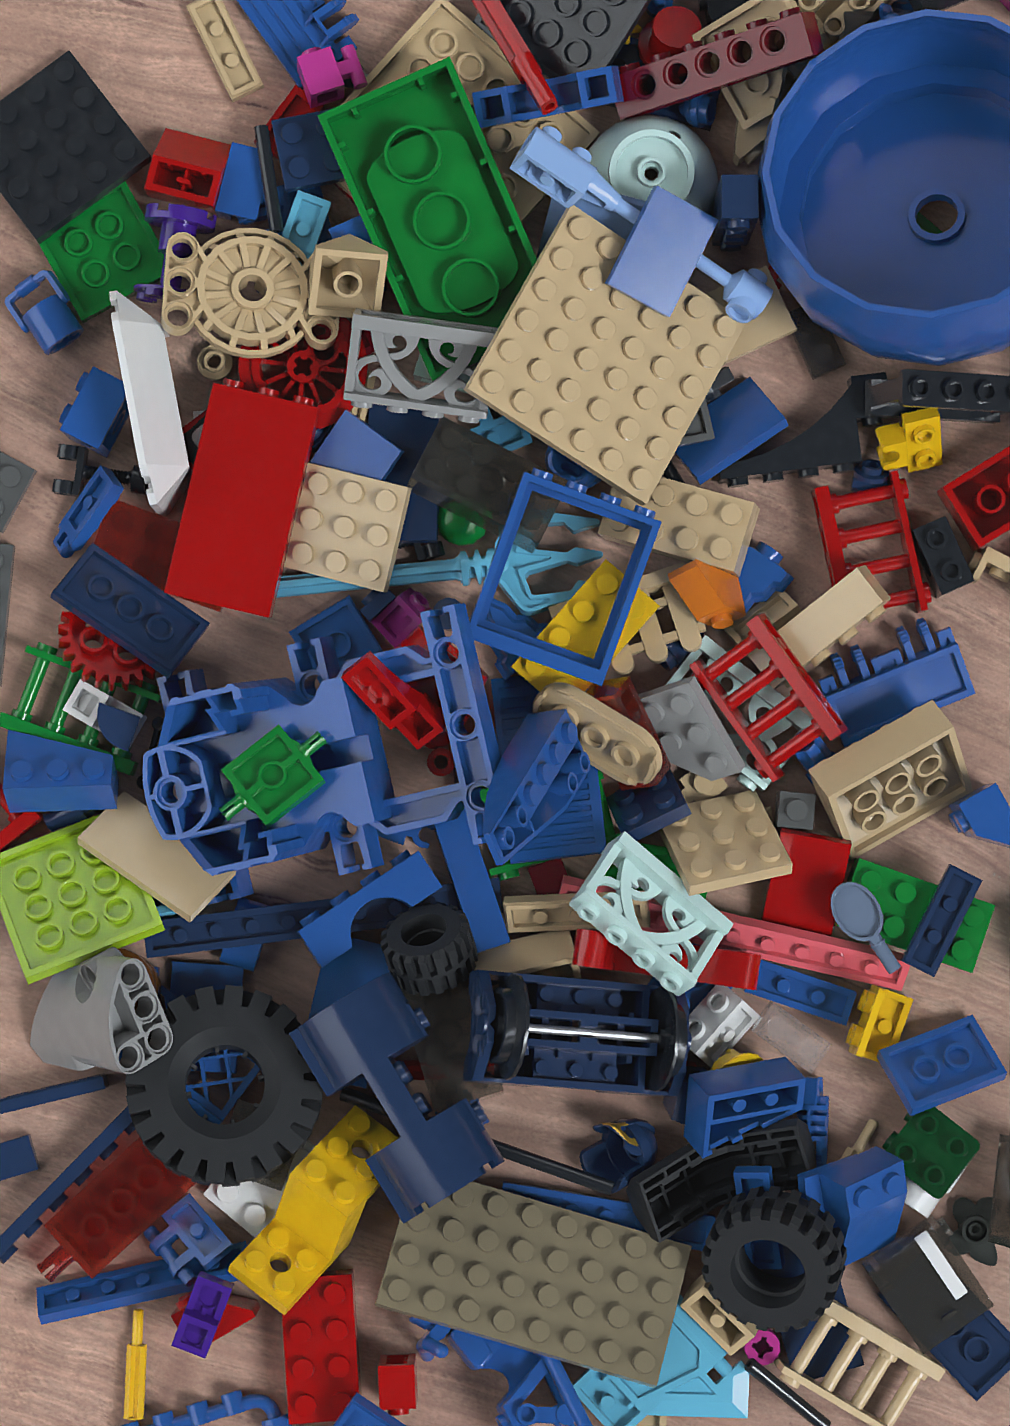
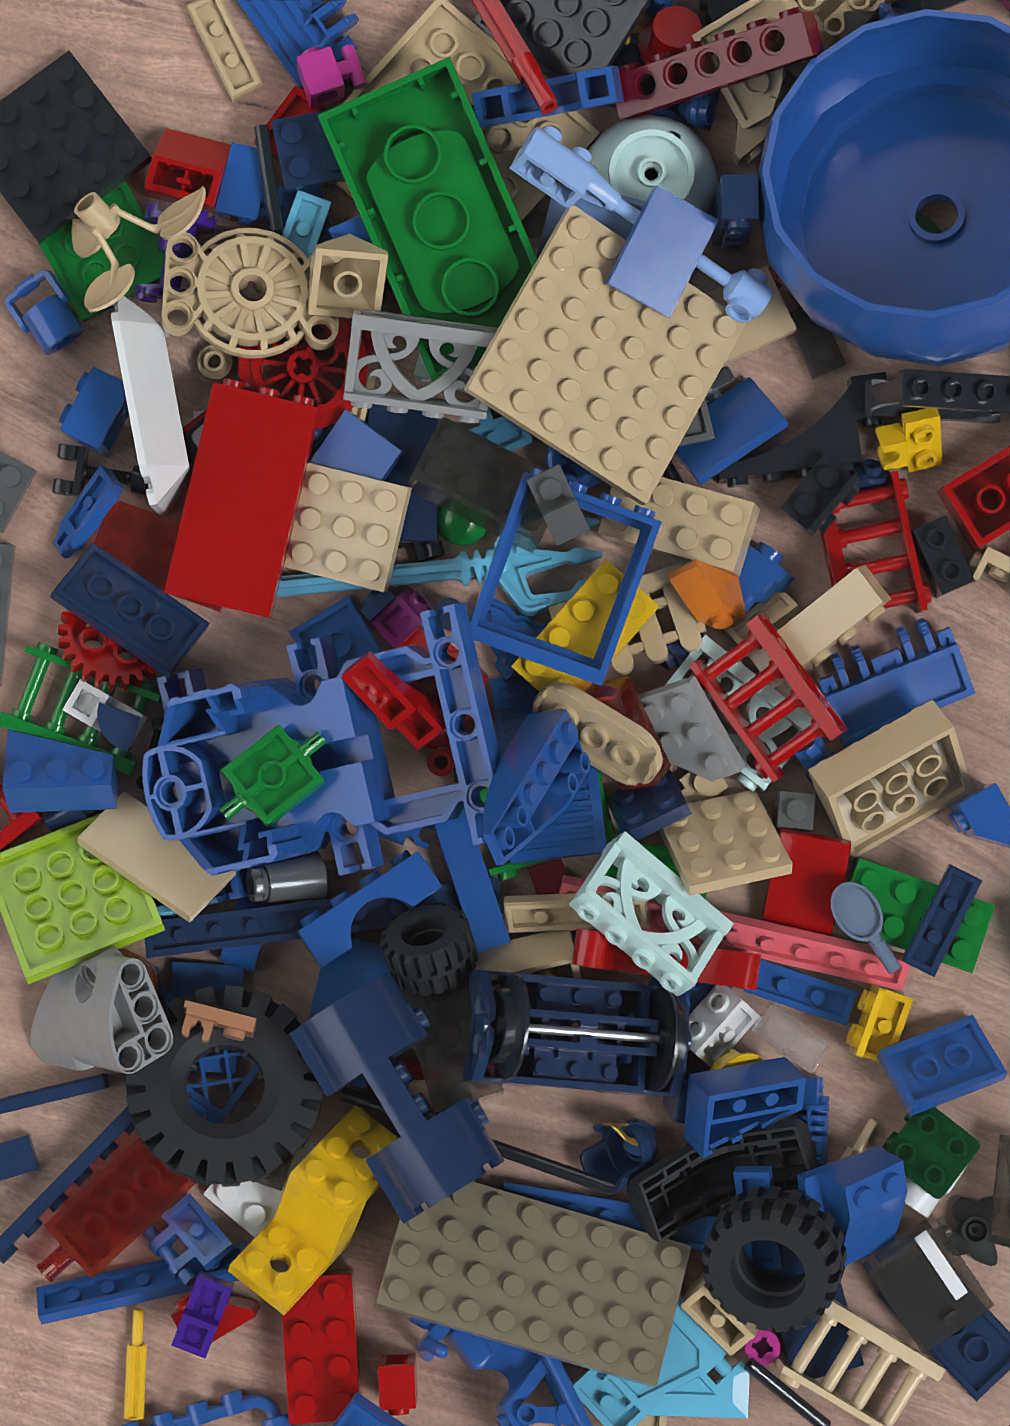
(99, 221): none -> tan plant
(233, 1024): none -> nougat plate
(288, 879): none -> dark grey plant
(558, 504): none -> dark grey slope
(819, 495): none -> black bracket

